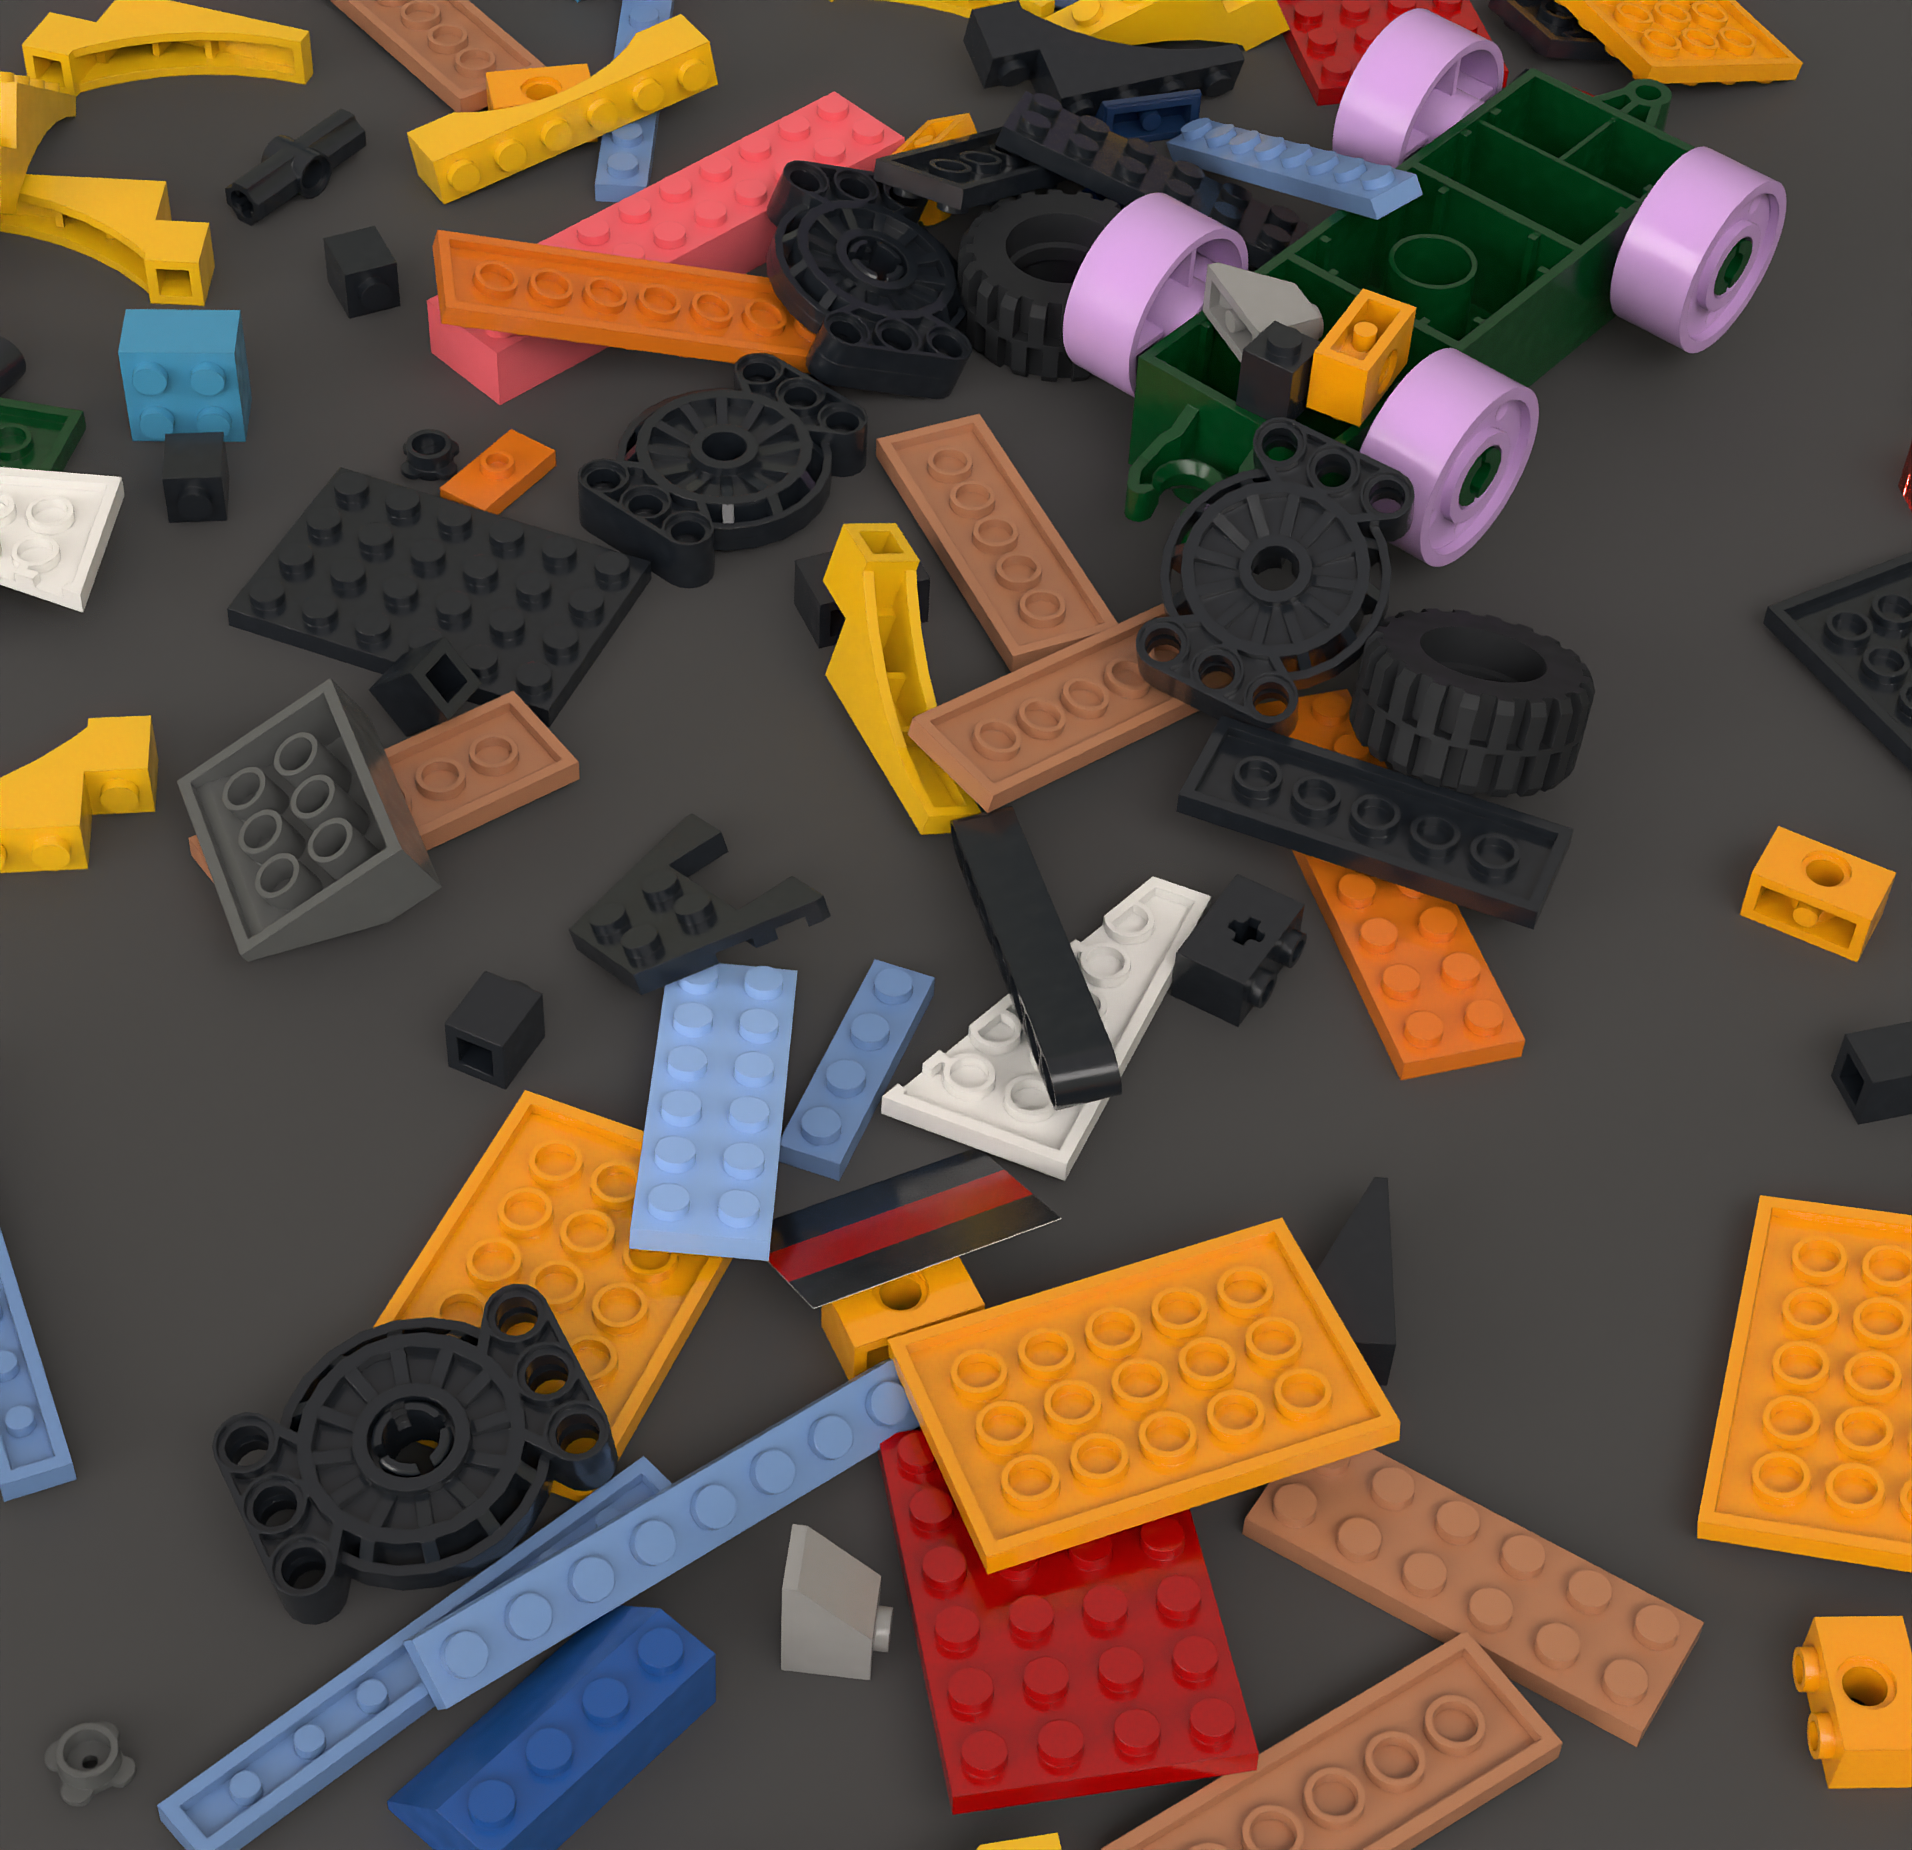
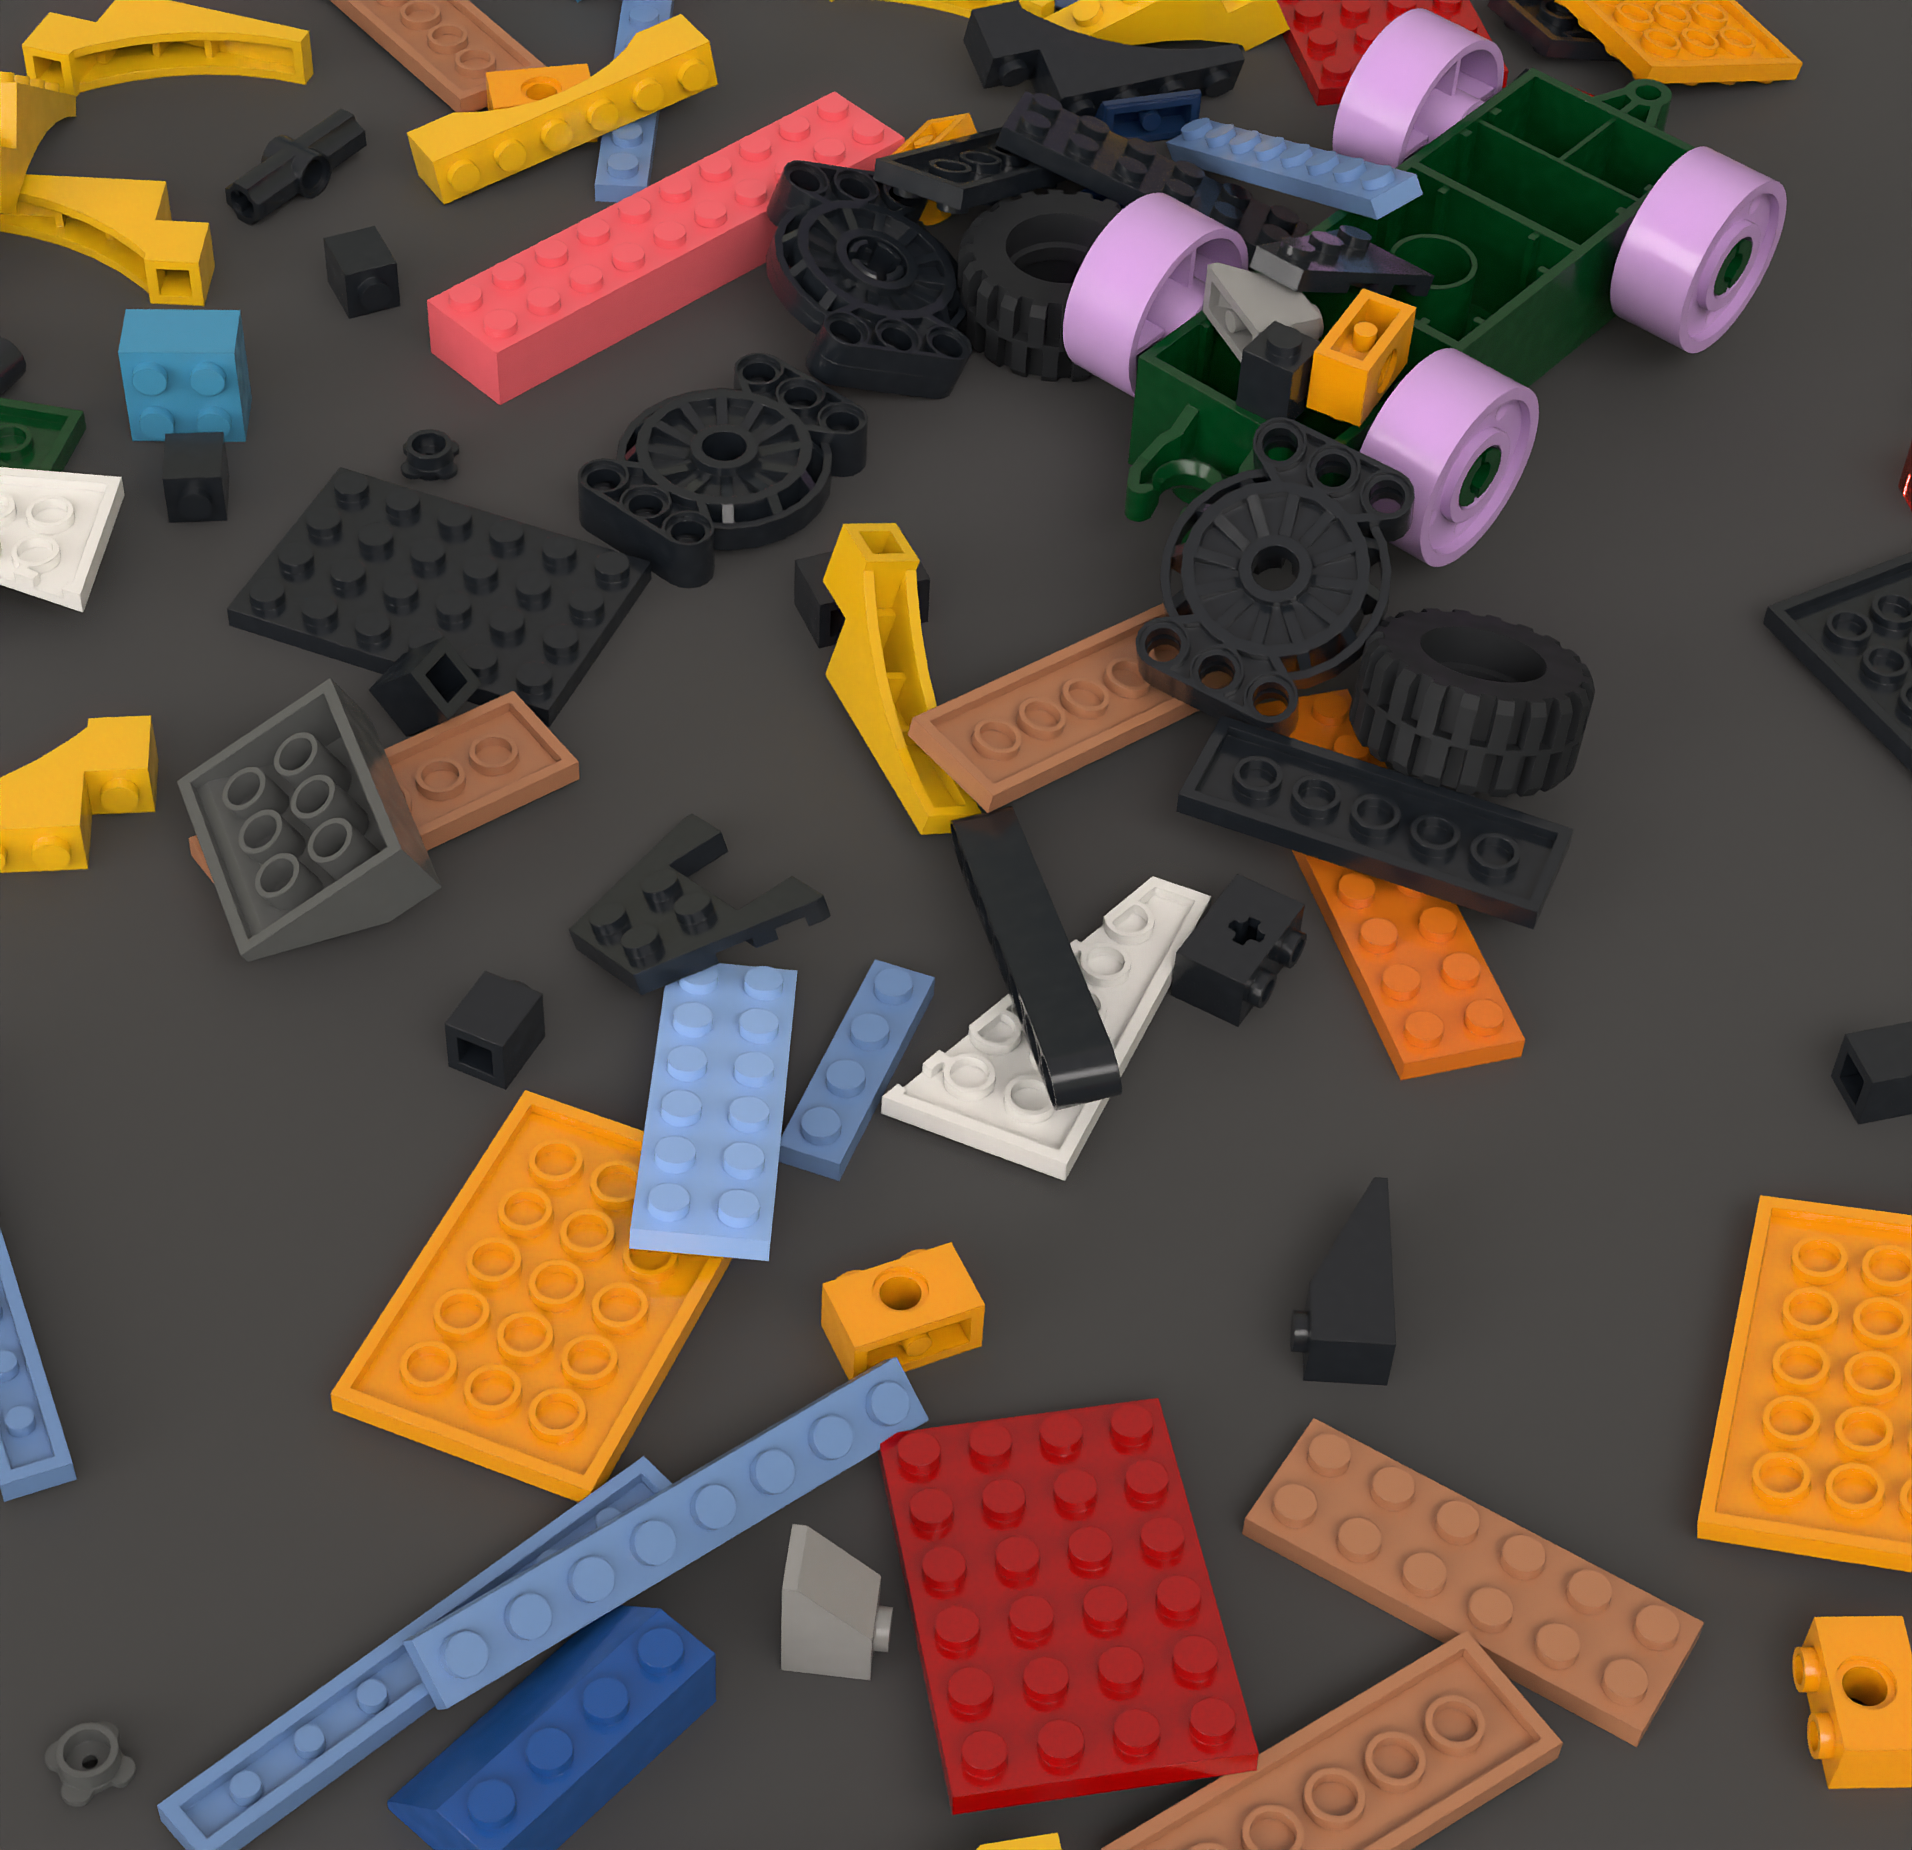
(402, 1385): black piece -> none
(500, 473): orange plate -> none
(612, 301): orange plate -> none
(901, 1226): black sticker -> none
(994, 539): nougat plate -> none
(1139, 1393): light orange plate -> none
(1335, 261): none -> black wing
(1817, 893): light orange brick -> none

